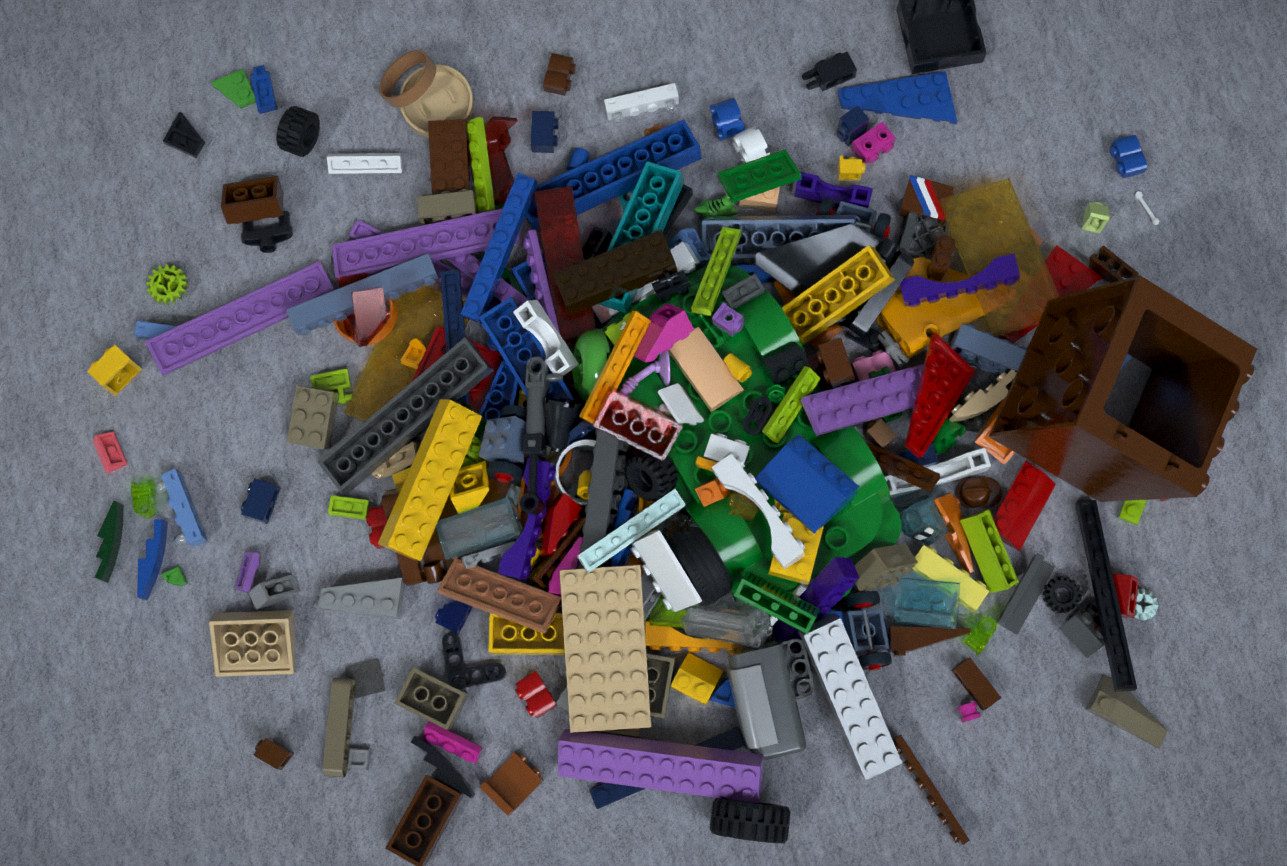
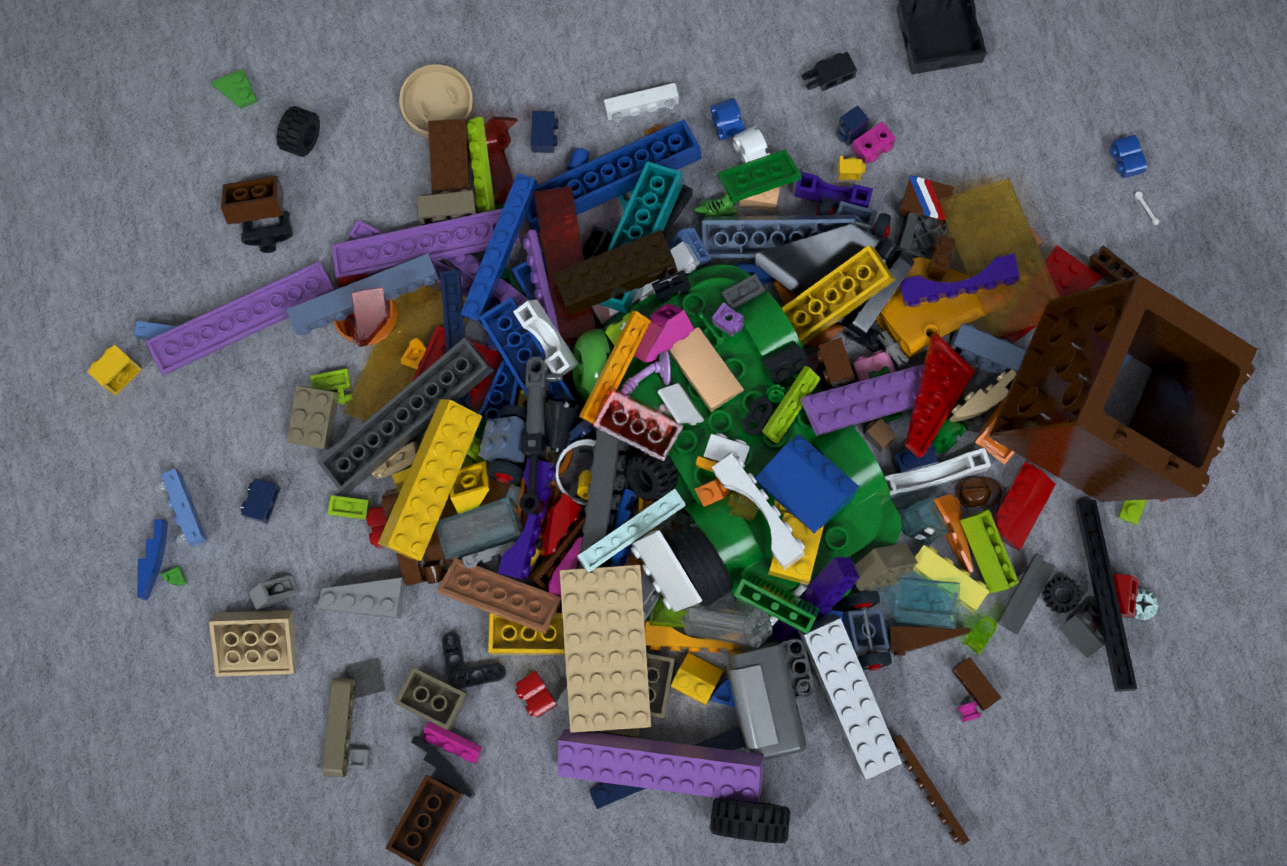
(109, 451): coral slope -> none
(111, 533): dark green slope -> none
(143, 495): clear neon green piece -> none
(175, 284): lime gear -> none
(184, 137): black wing -> none
(249, 565): medium lavender piece -> none
(263, 90): blue hinge -> none
(273, 753): reddish brown slope -> none
(364, 163): white plate -> none
(400, 66): medium nougat piece -> none
(453, 616): clear blue slope -> none
(512, 783): dark orange panel -> none
(558, 74): reddish brown brick -> none
(716, 271): lime plate -> none
(738, 368): yellow cone -> none
(905, 469): reddish brown plate -> none
(909, 97): blue wing -> none
(1095, 217): yellowish green slope -> none
(1125, 713): dark tan wedge -> none

